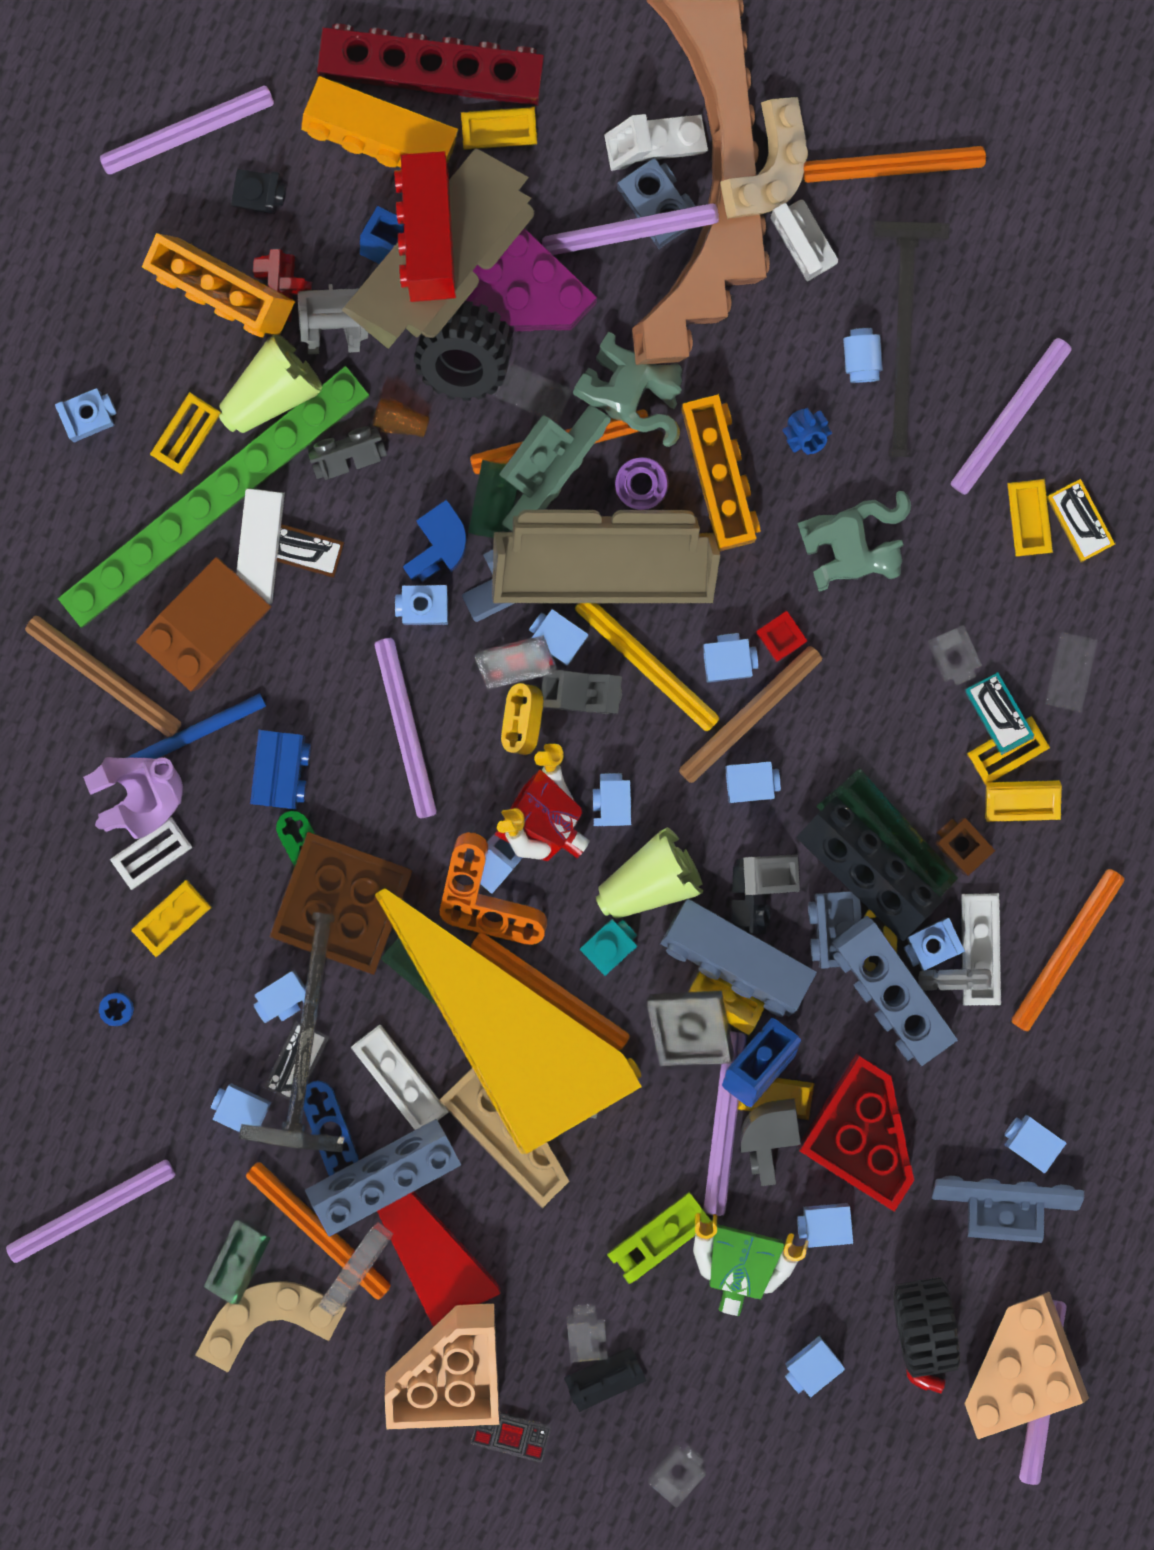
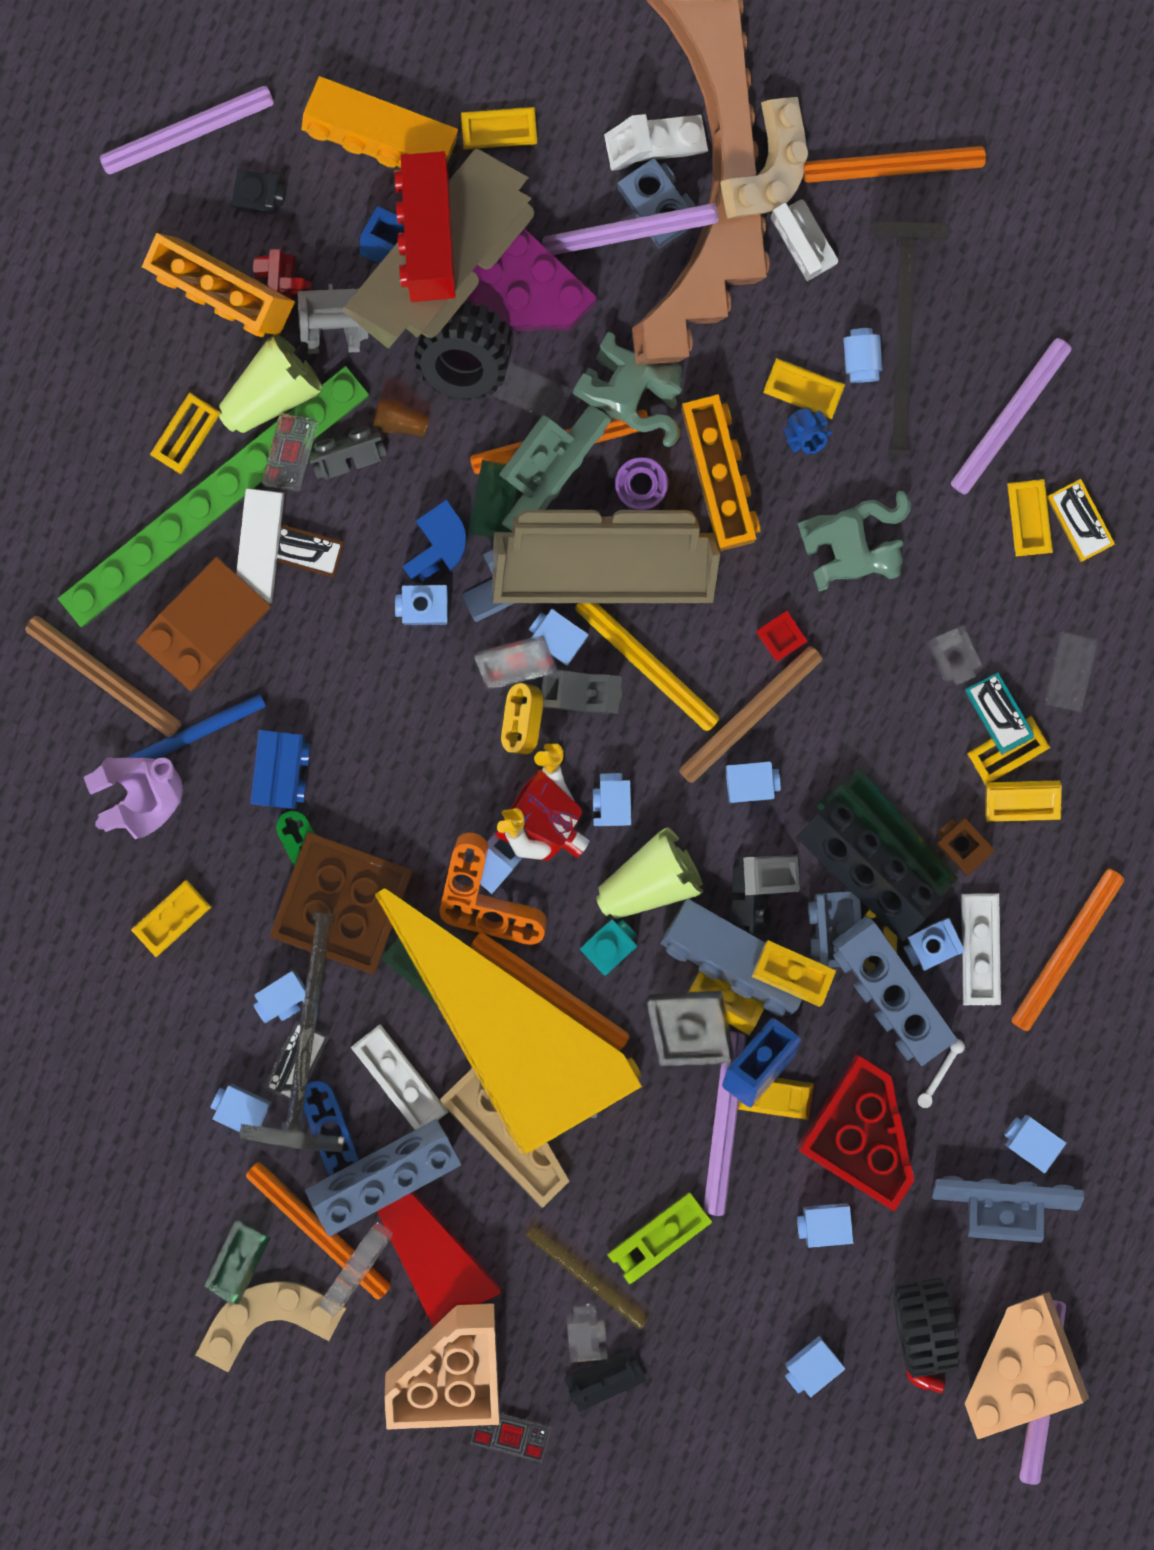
(80, 428): light blue brick -> none
(90, 1211): lavender axle -> none
(105, 1004): blue bush -> none
(125, 871): white tile -> none
(289, 452): none -> clear tile
(405, 728): lavender axle -> none
(410, 75): dark red brick -> none
(587, 1277): none -> clear yellow bar
(677, 1488): clear brick -> none
(729, 658): light blue brick -> none
(742, 1262): torso -> none
(767, 1128): dark grey brick -> none
(793, 973): none -> yellow plate
(803, 388): none -> yellow tile
(925, 1099): none -> white hinge
(955, 979): light grey axle -> none

